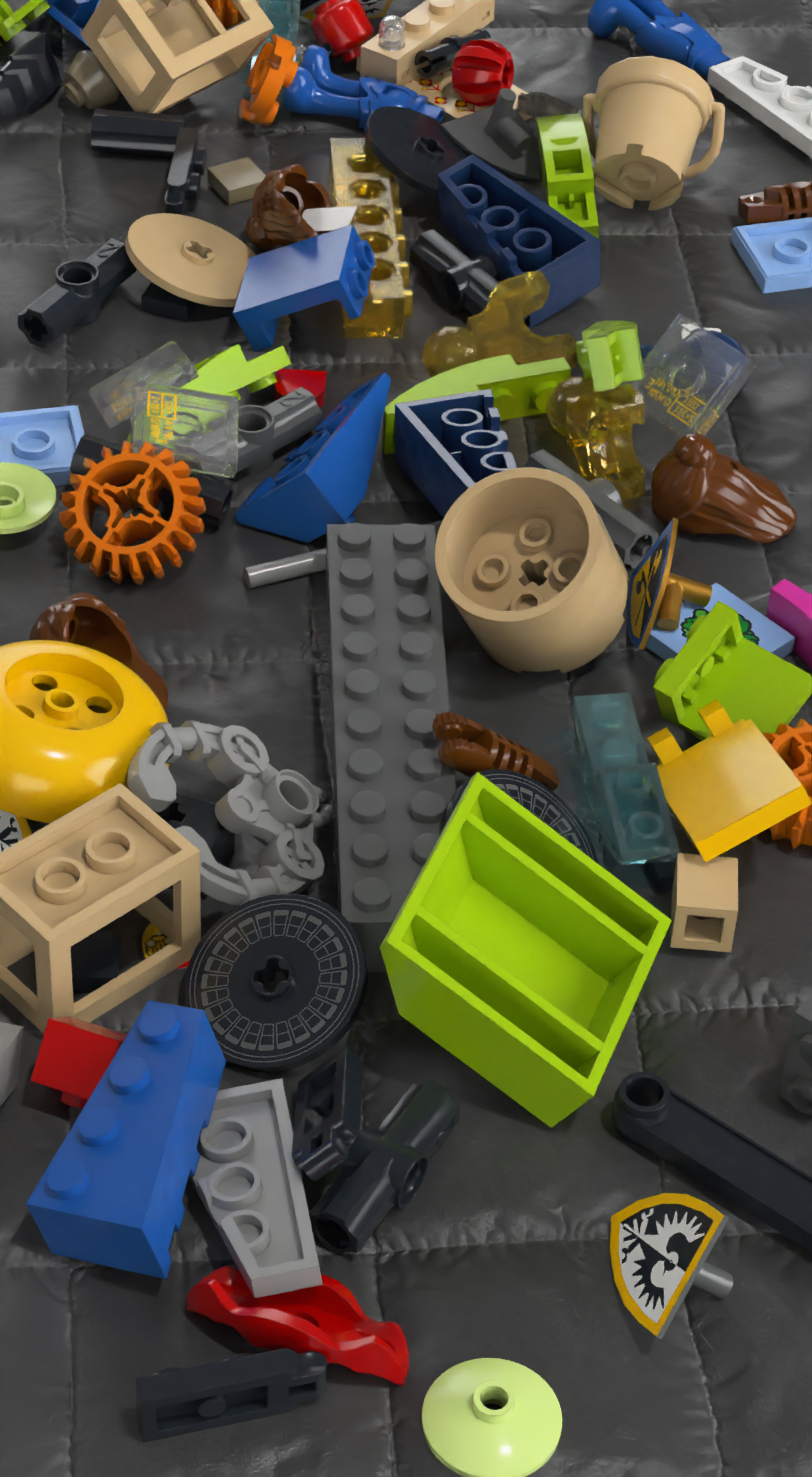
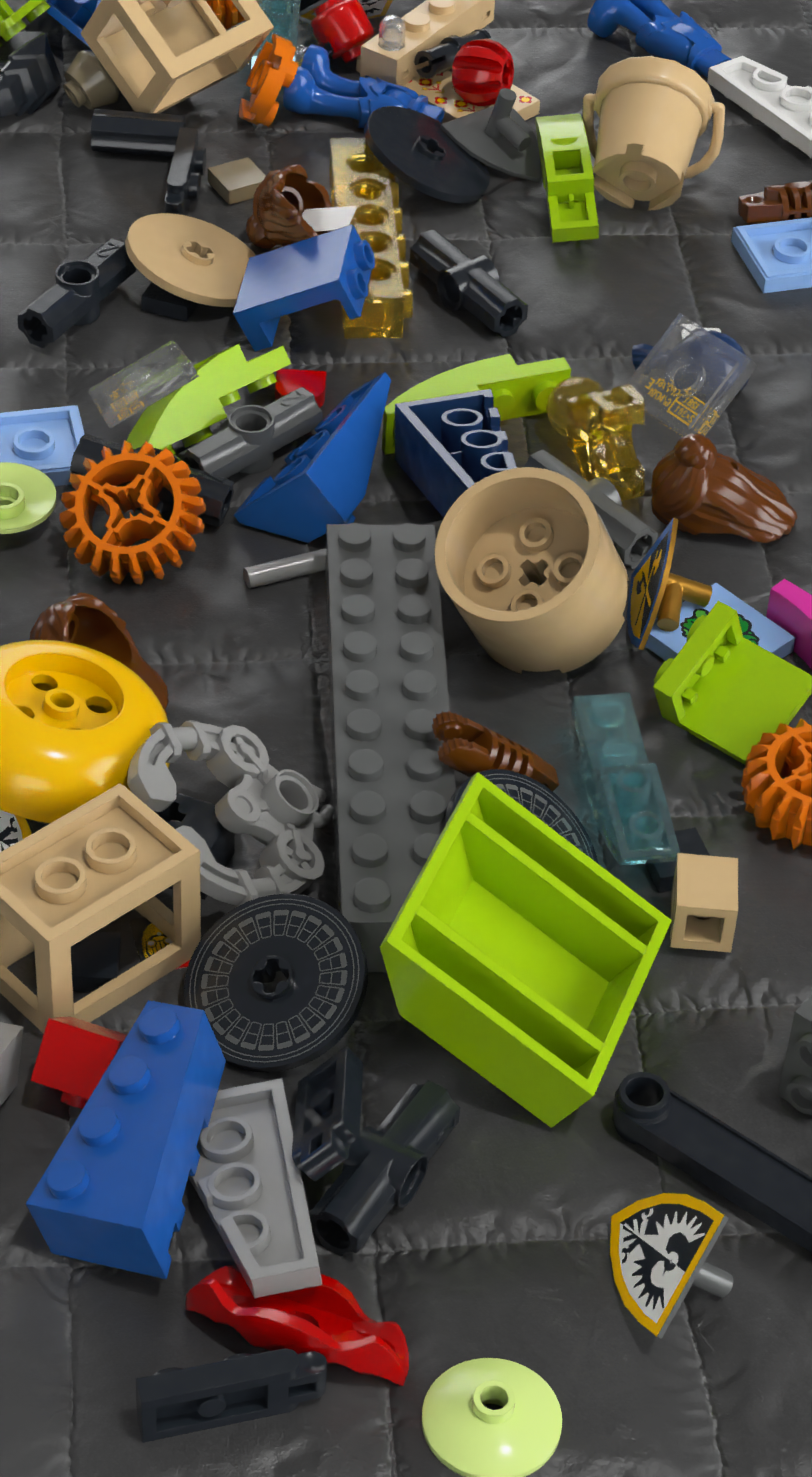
(189, 423): clear tile -> none
(500, 330): clear yellow piece -> none
(518, 233): dark blue wedge -> none
(542, 104): clear smoke tile -> none
(610, 354): lime slope -> none
(727, 783): yellow tile -> none

